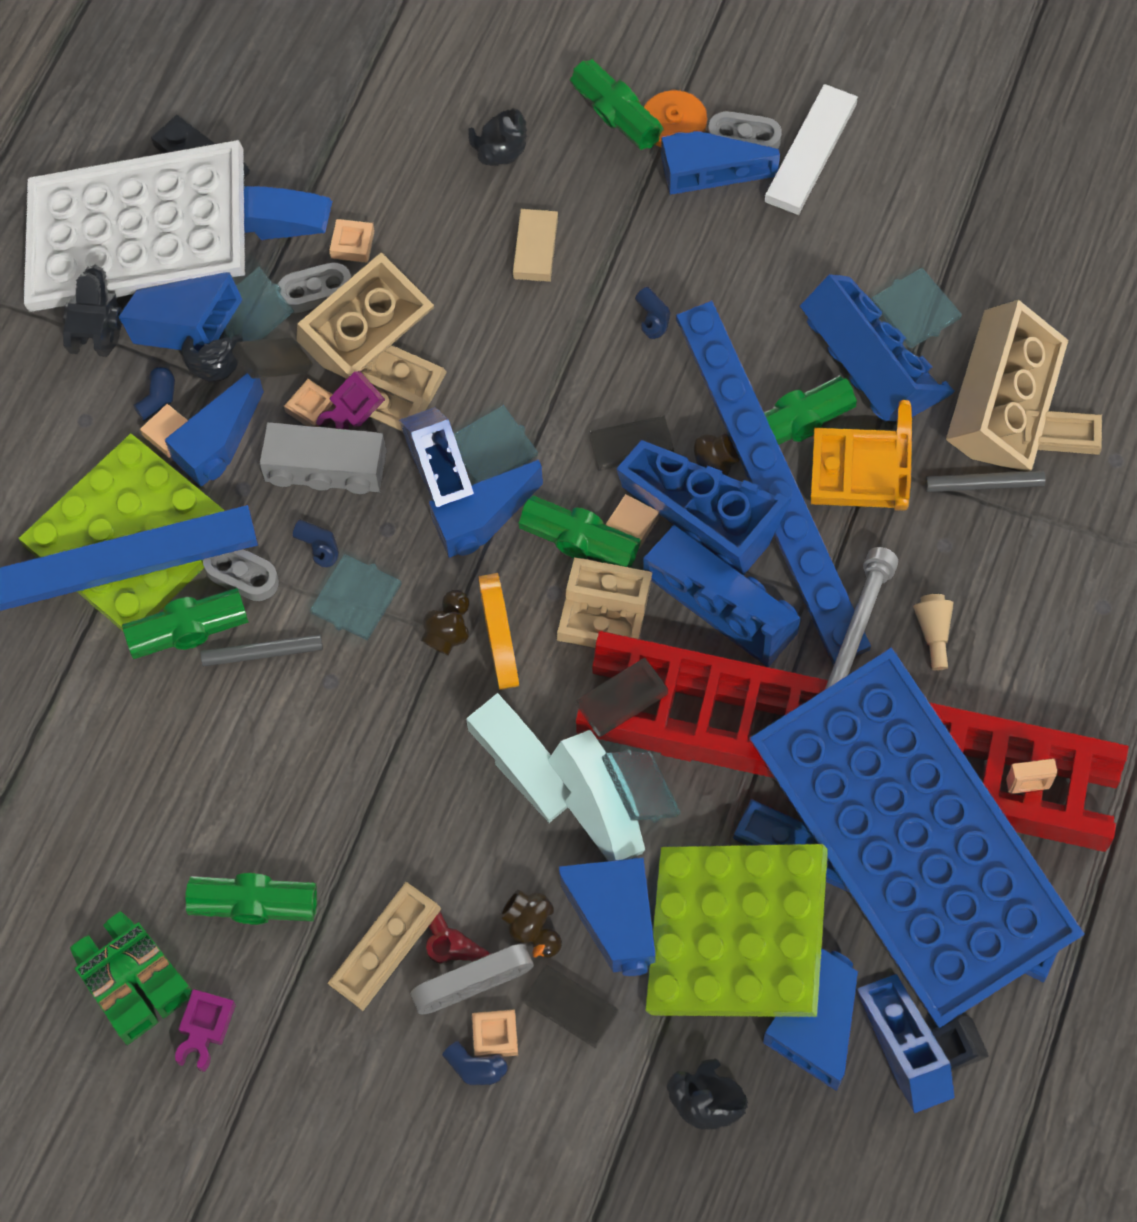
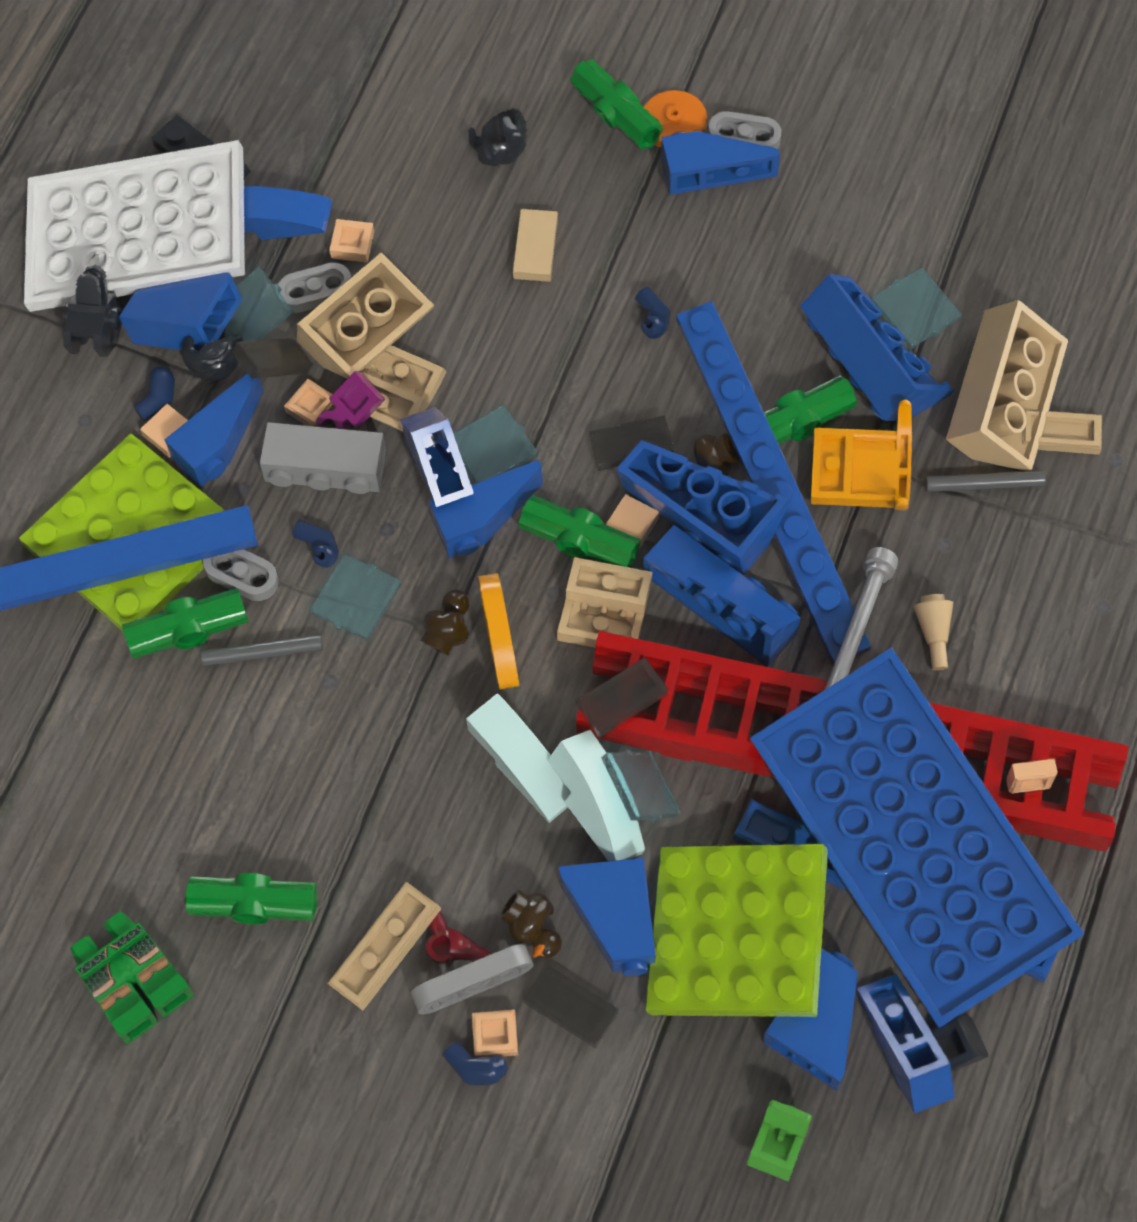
(204, 1022): magenta plate -> none
(706, 1097): black hair -> none
(779, 1140): none -> bright green bracket
(811, 149): white tile -> none

